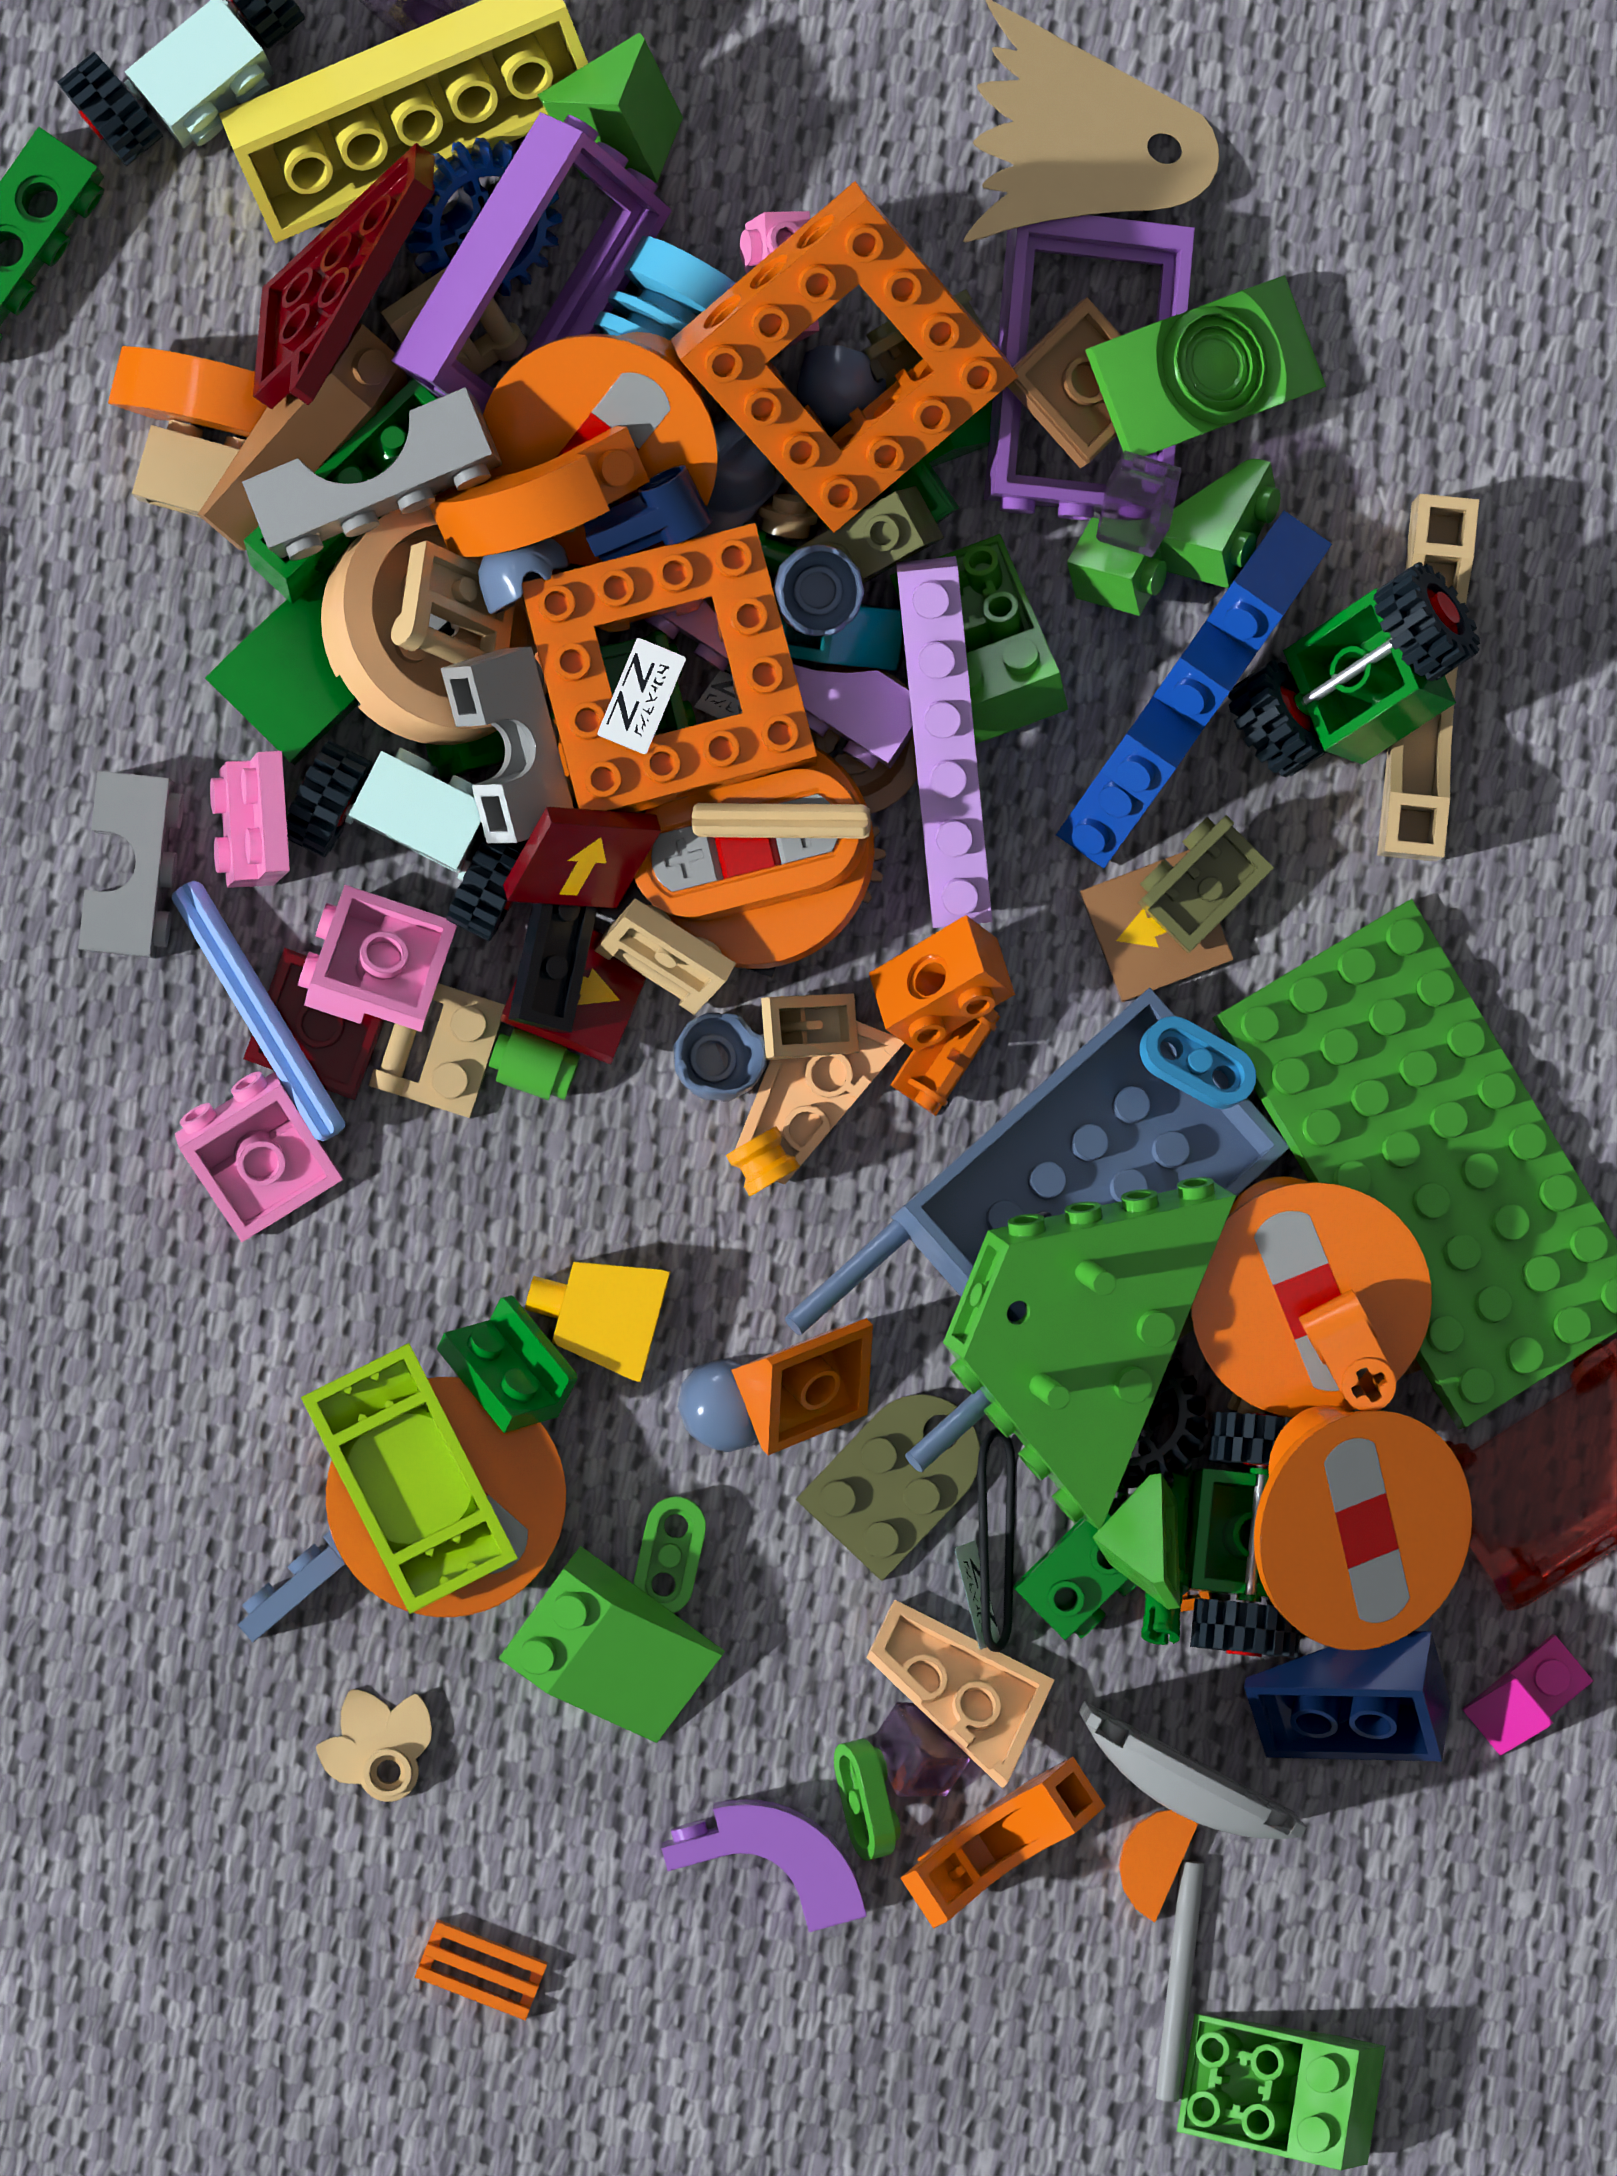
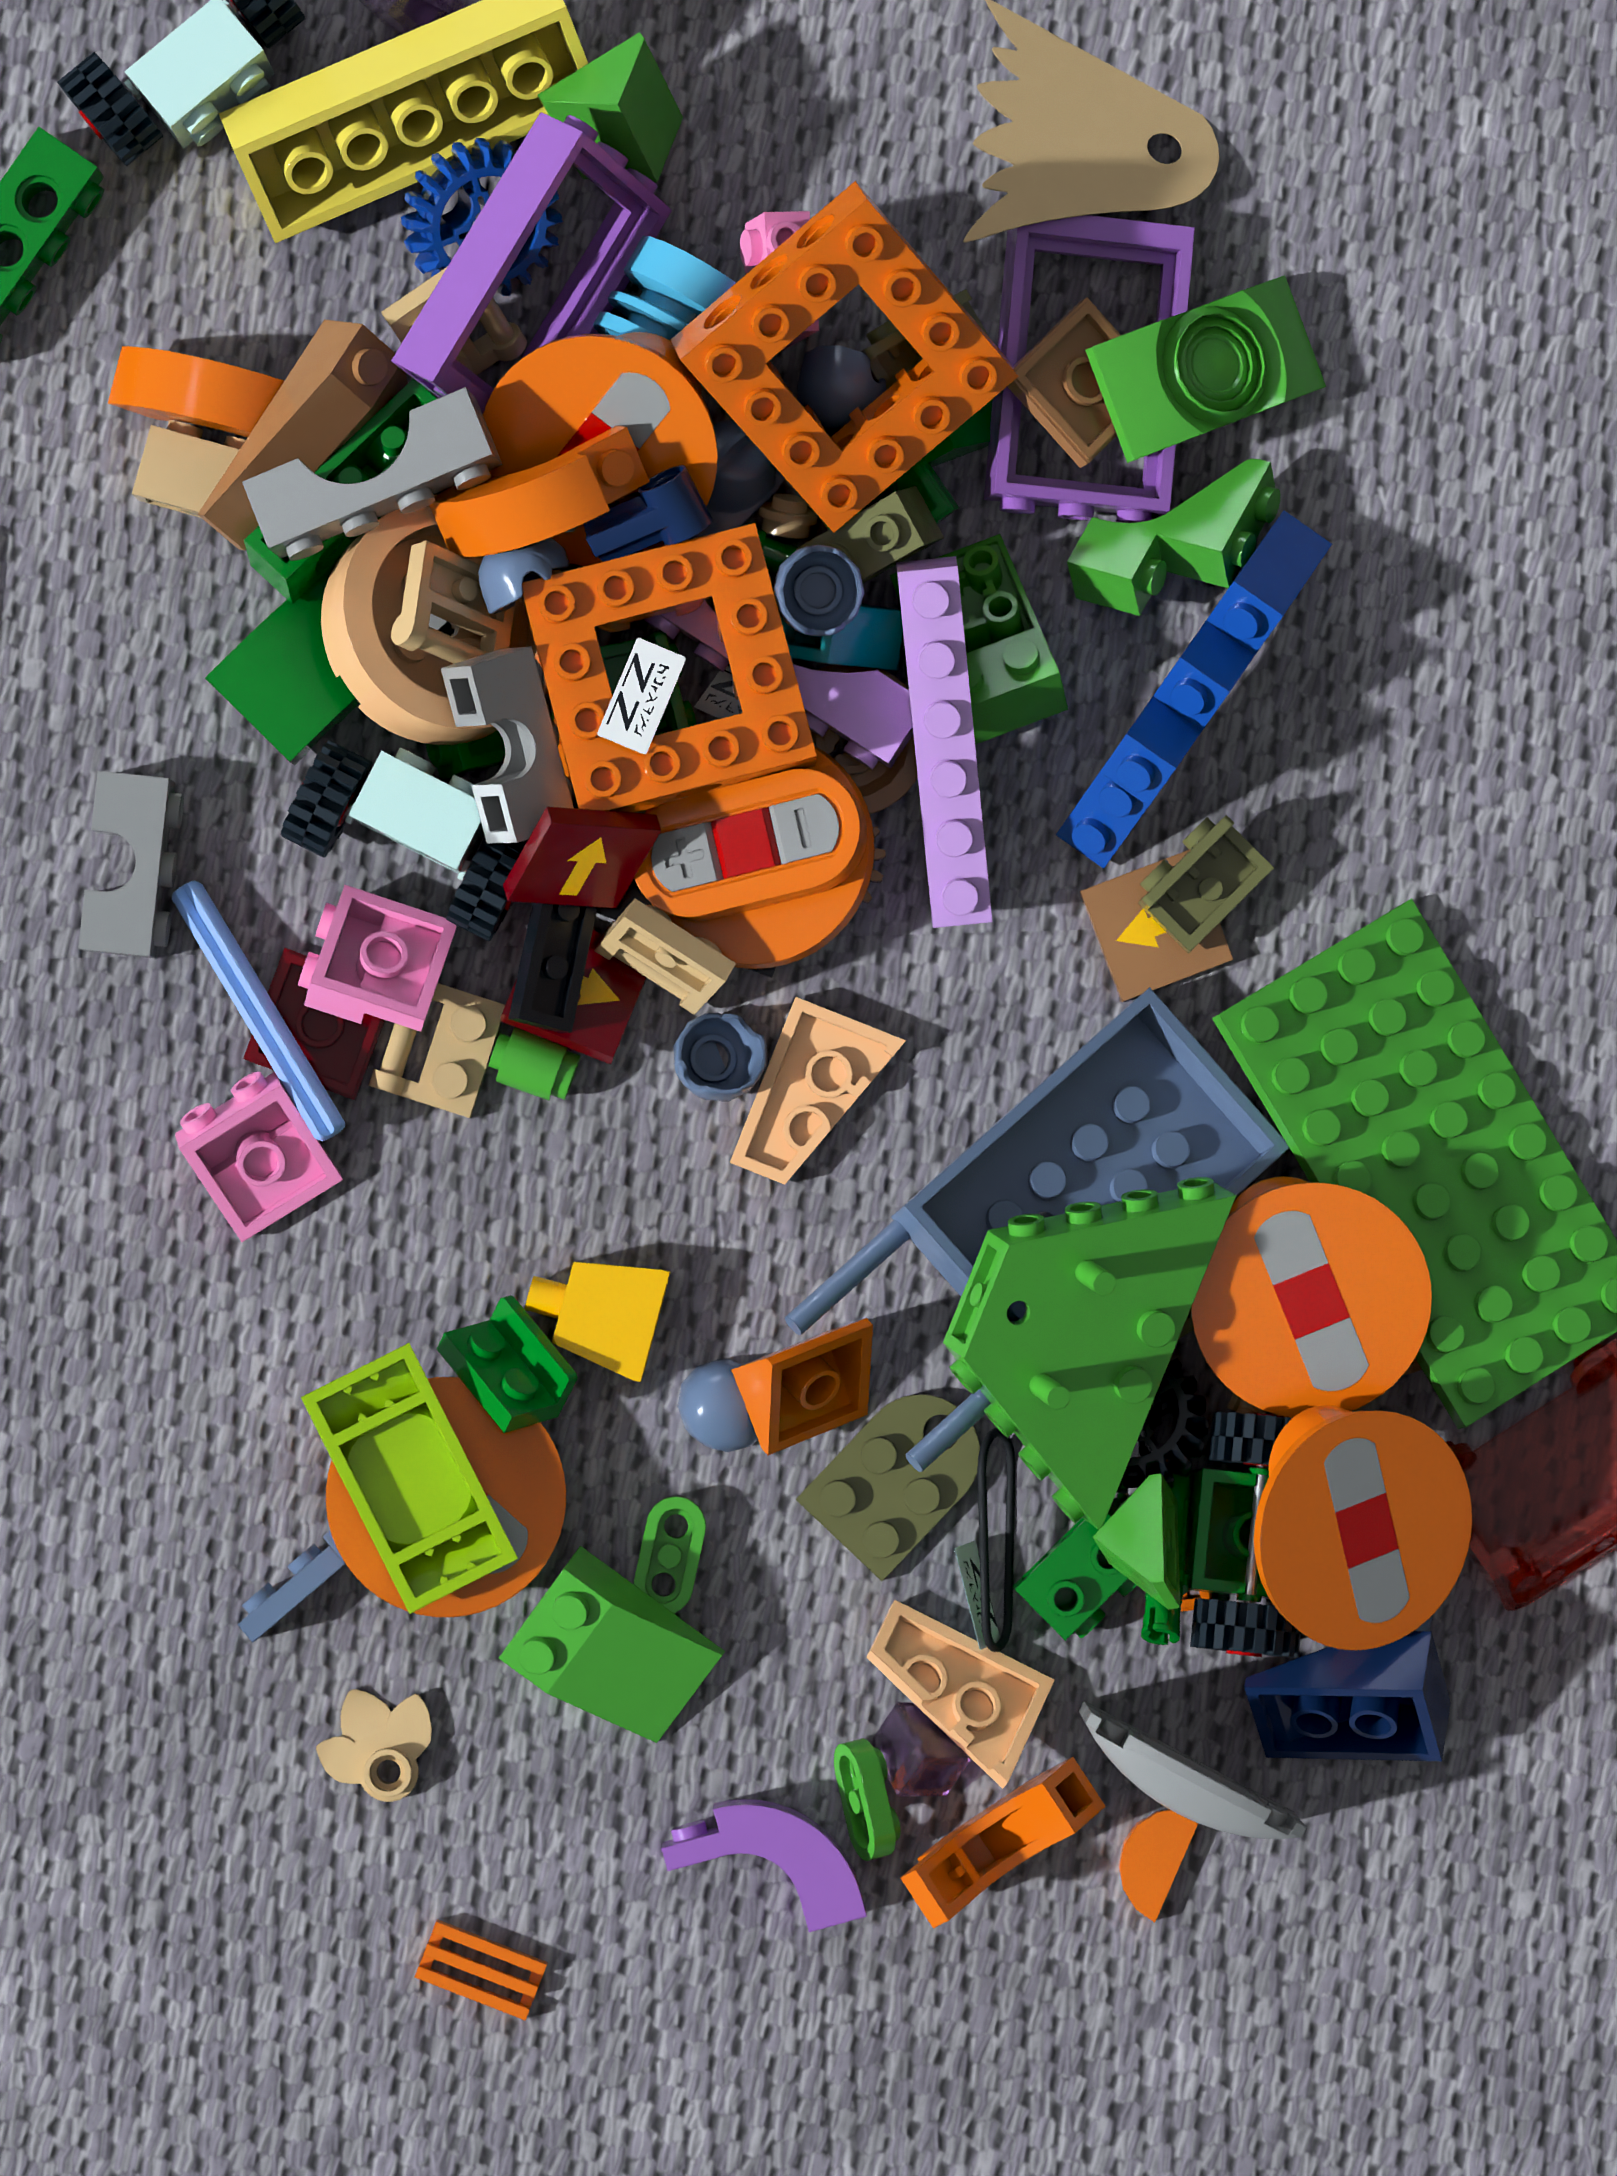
(252, 820): bright pink plate -> none
(328, 285): dark red wing -> none
(762, 1161): light orange wheel -> none
(781, 820): tan axle -> none
(809, 1026): tan slope -> none
(935, 1070): orange hinge -> none
(941, 983): orange brick -> none
(1138, 503): clear purple panel -> none
(1180, 1981): light grey bar -> none
(1196, 1059): dark azure plate -> none
(1281, 2091): bright green slope -> none
(1347, 1344): orange piece -> none
(1359, 676): brick -> none
(1420, 763): tan arch -> none
(1528, 1696): dark pink slope -> none

